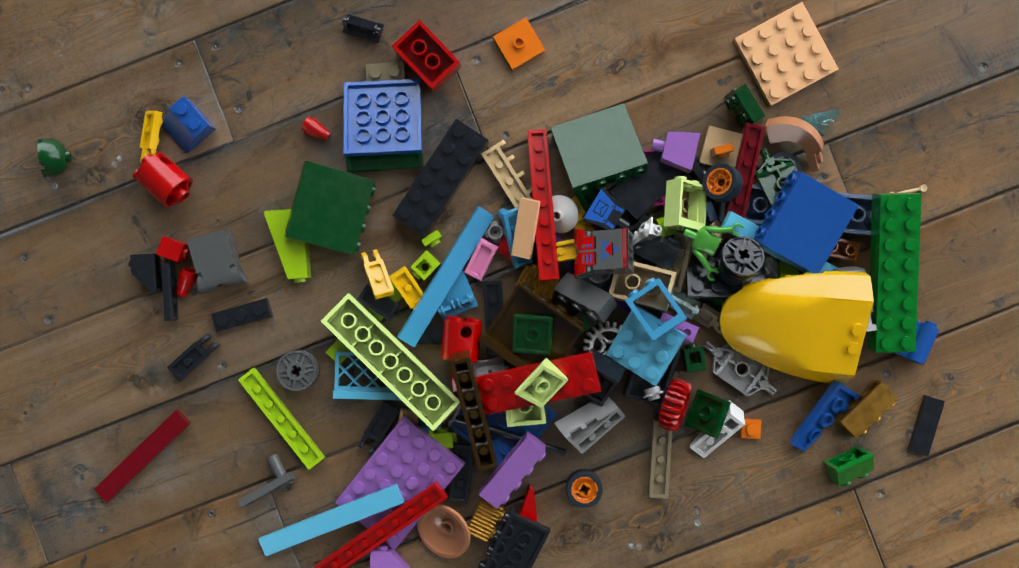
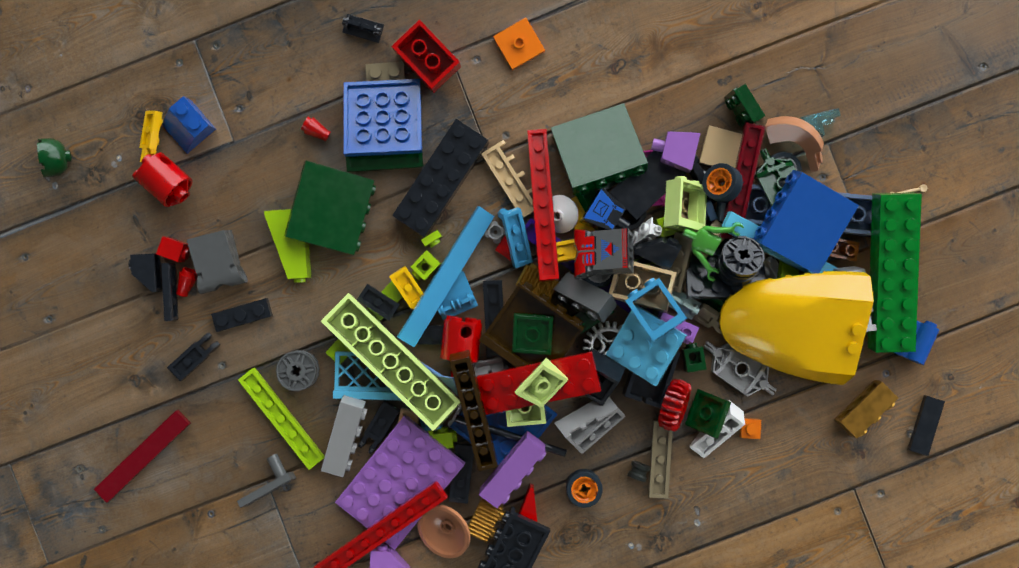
(331, 519): medium azure tile -> none
(343, 435): none -> light grey brick
(377, 276): yellow hinge -> none
(449, 381): none -> piece
(481, 259): bright pink tile -> none
(525, 228): light nougat tile -> none
(638, 471): none -> pearl dark grey wheel
(653, 393): light grey plate -> none
(722, 151): orange plate -> none
(785, 54): light nougat plate -> none
(822, 415): blue wing -> none
(849, 466): green slope -> none

